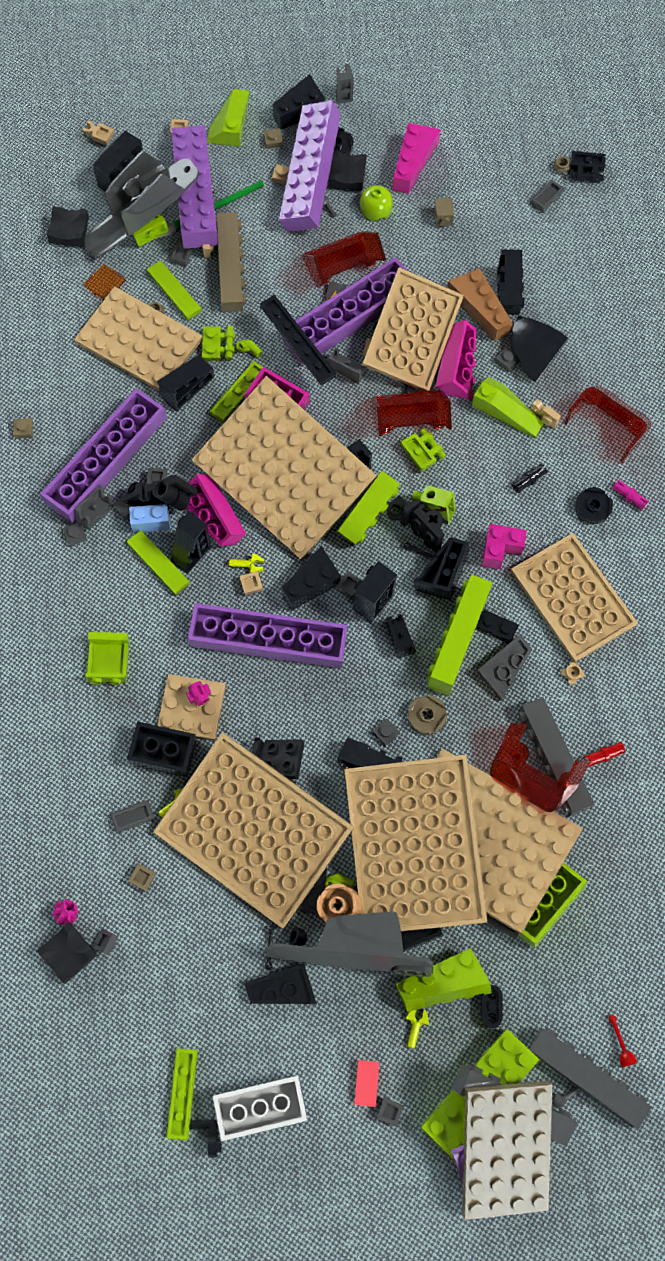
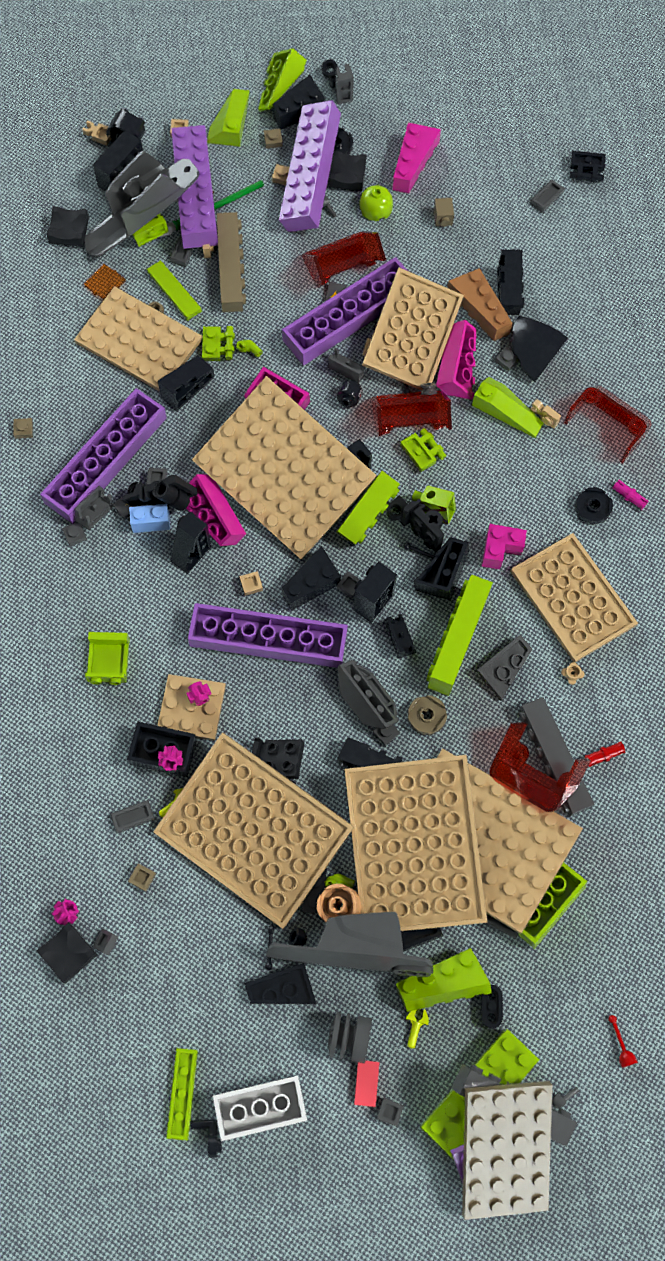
(125, 121): none -> black brick
(158, 562): lime tile -> none
(170, 758): none -> dark pink gear
(235, 395): lime tile -> none
(248, 563): neon yellow bar -> none
(283, 72): none -> lime wedge
(298, 340): black plate -> none
(330, 64): none -> black plate
(349, 393): none -> black head
(350, 1037): none -> dark grey wheel
(366, 696): none -> dark grey wedge
(428, 388): none -> dark grey bush
(497, 626): black plate -> none
(529, 478): black pin -> none
(561, 164): dark tan plate -> none
(590, 1079): dark grey brick -> none

